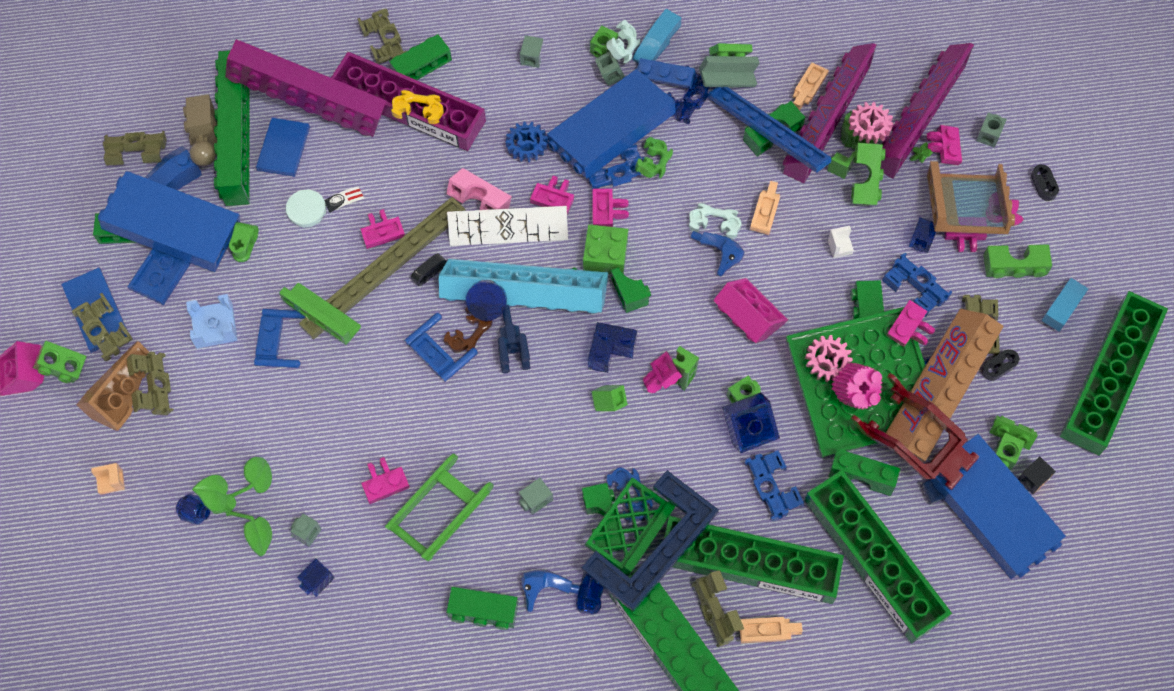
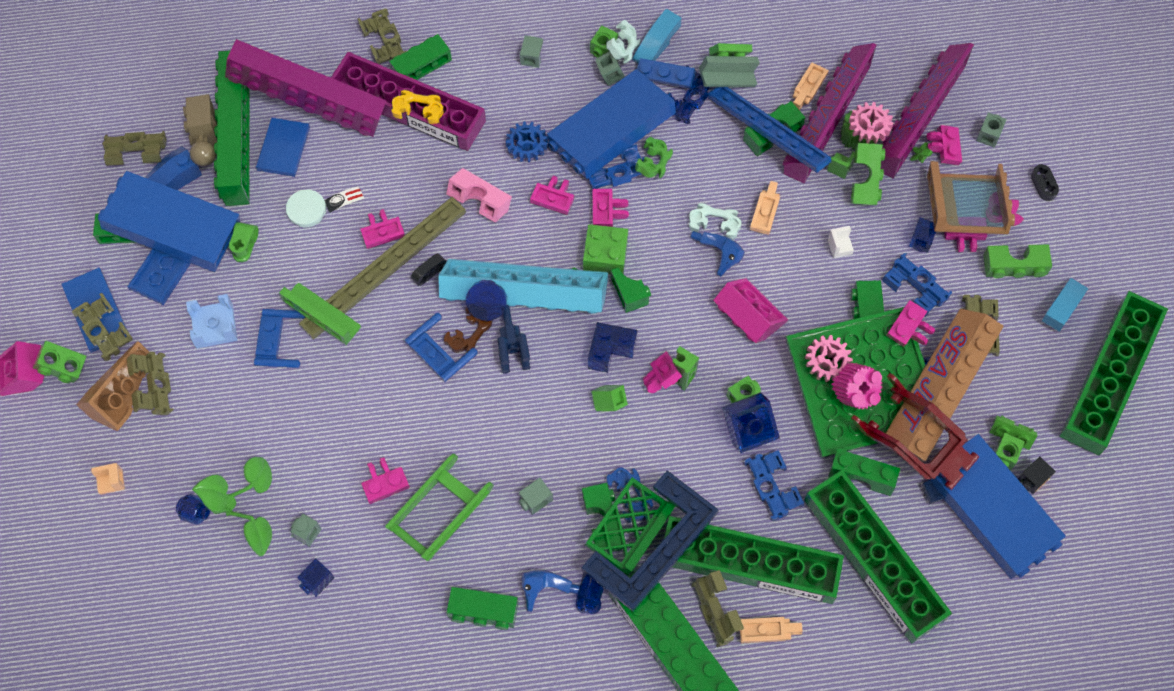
(508, 225): white sticker -> none
(998, 361): black beam -> none

